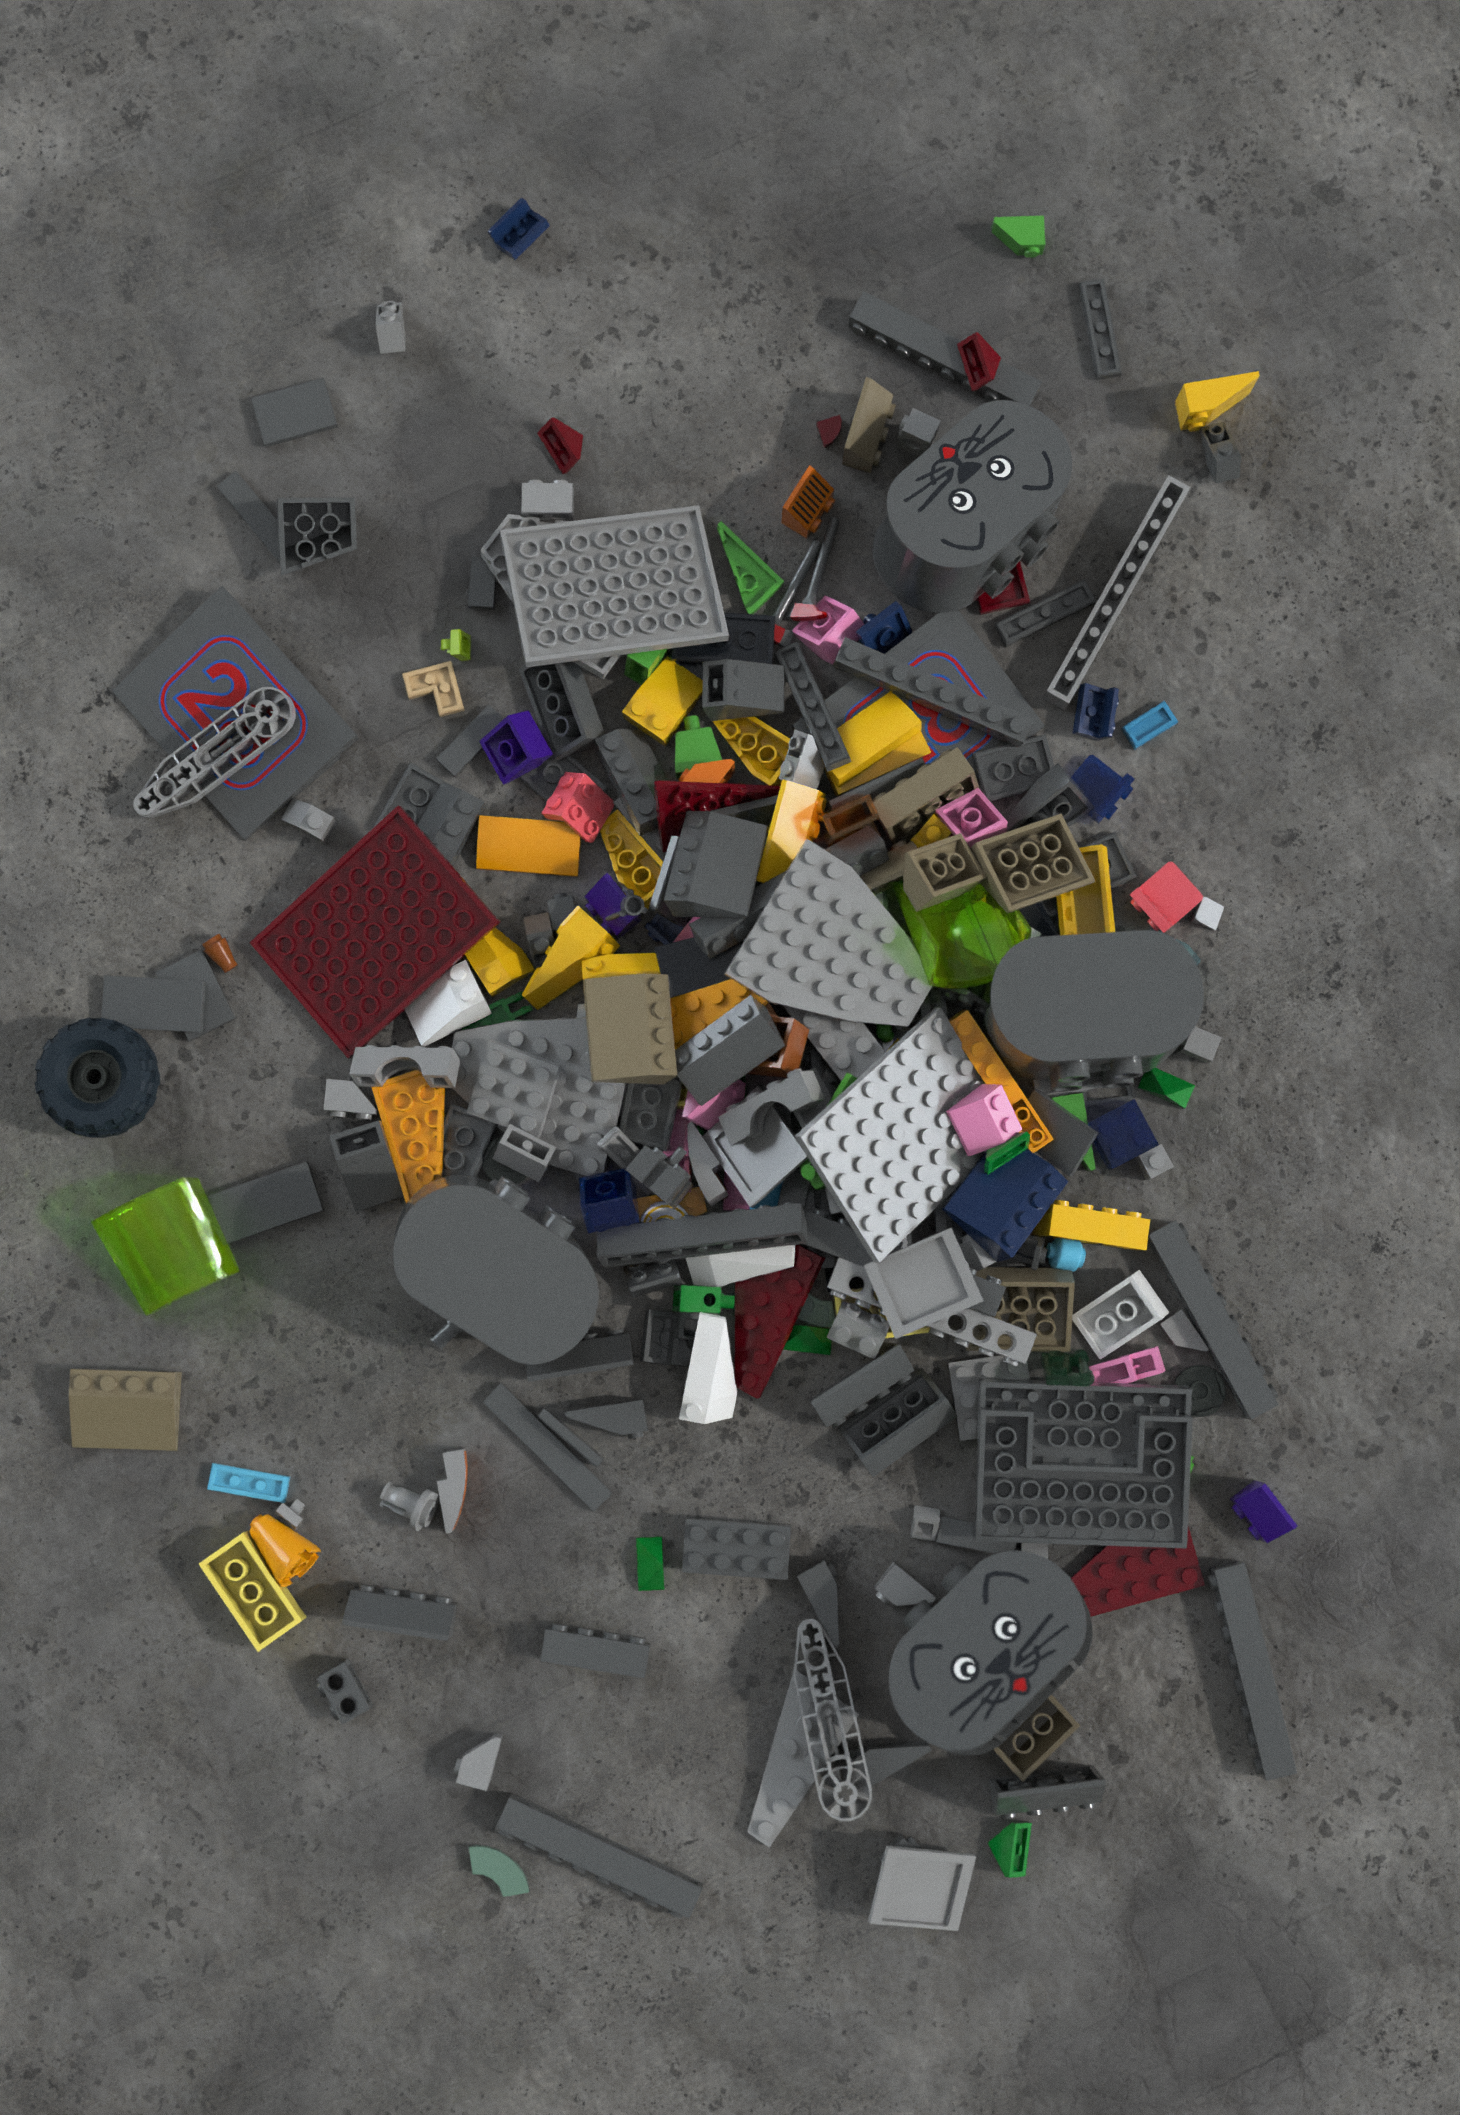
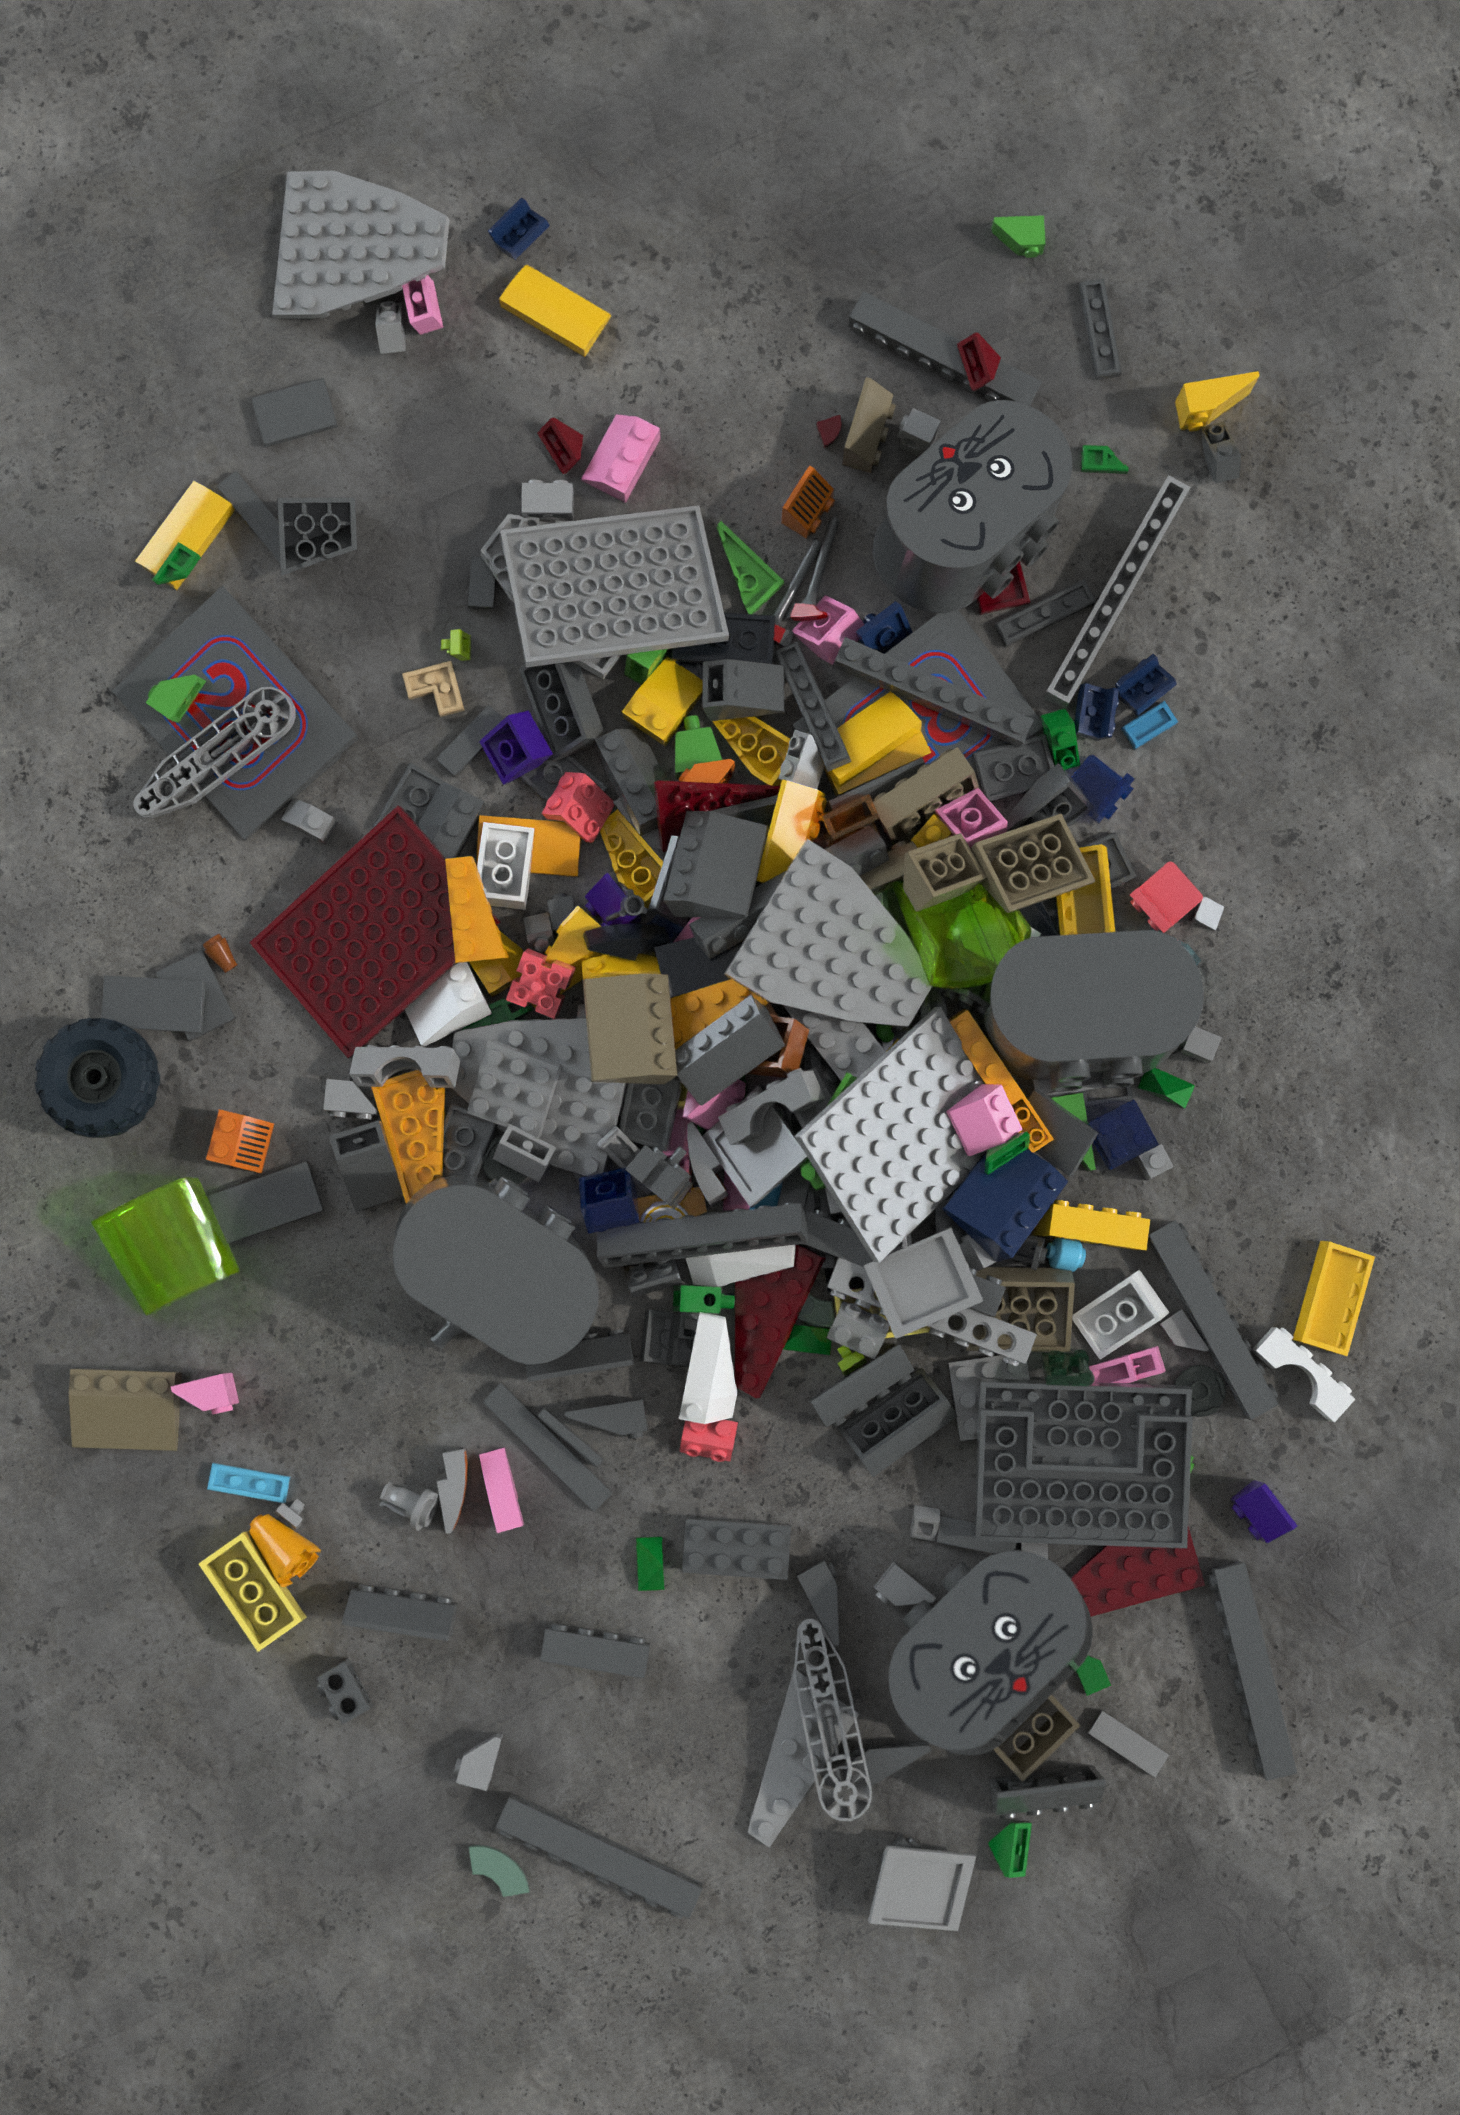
(175, 696): none -> bright green slope
(177, 565): none -> green tile
(192, 522): none -> yellow slope
(210, 1393): none -> bright pink slope
(240, 1141): none -> orange slope
(351, 243): none -> light grey wing
(422, 305): none -> bright pink brick
(471, 917): none -> light orange wing
(501, 1490): none -> bright pink slope
(505, 864): none -> white slope
(541, 983): none -> coral brick
(554, 310): none -> yellow slope
(622, 456): none -> bright pink slope
(626, 940): none -> black slope
(709, 1440): none -> coral bracket
(850, 1361): none -> lime tile
(1061, 738): none -> green slope
(1092, 1675): none -> green tile
(1101, 460): none -> green tile
(1128, 1743): none -> light grey tile
(1144, 685): none -> dark blue bracket
(1327, 1396): none -> white arch
(1333, 1298): none -> yellow slope

